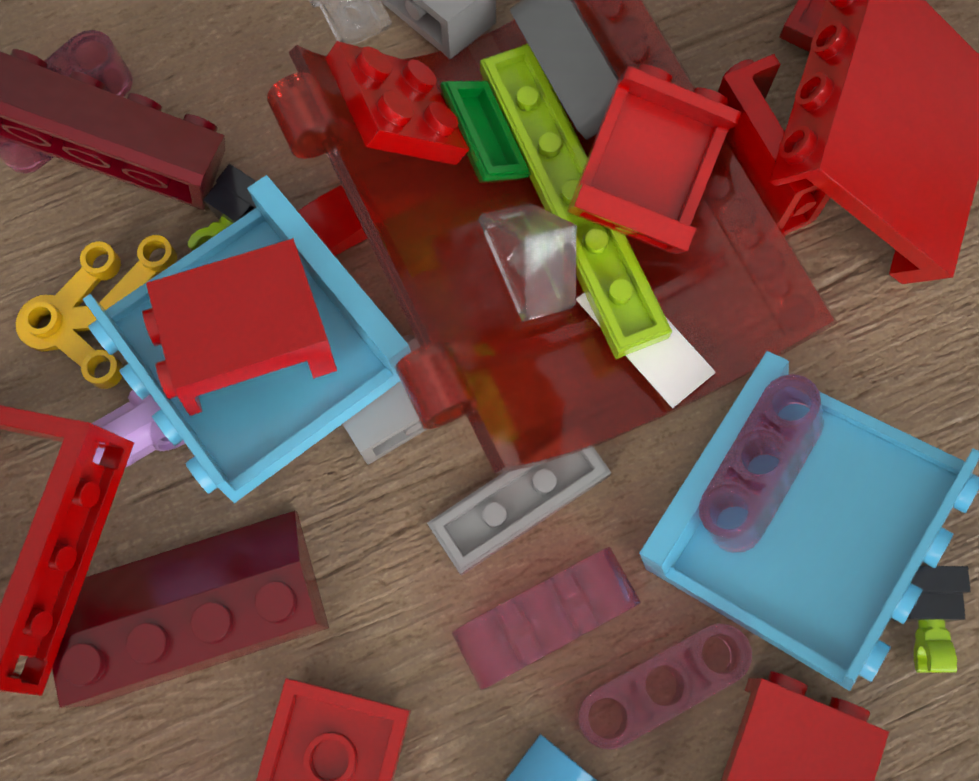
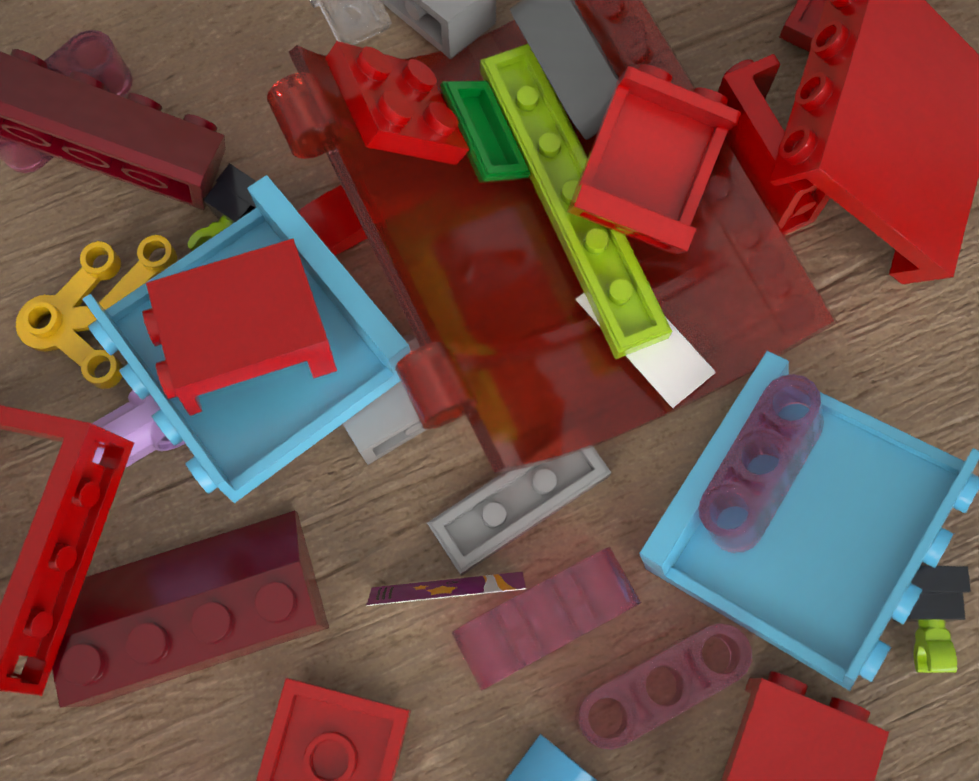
(446, 588): none -> magenta sticker
(534, 258): clear slope -> none

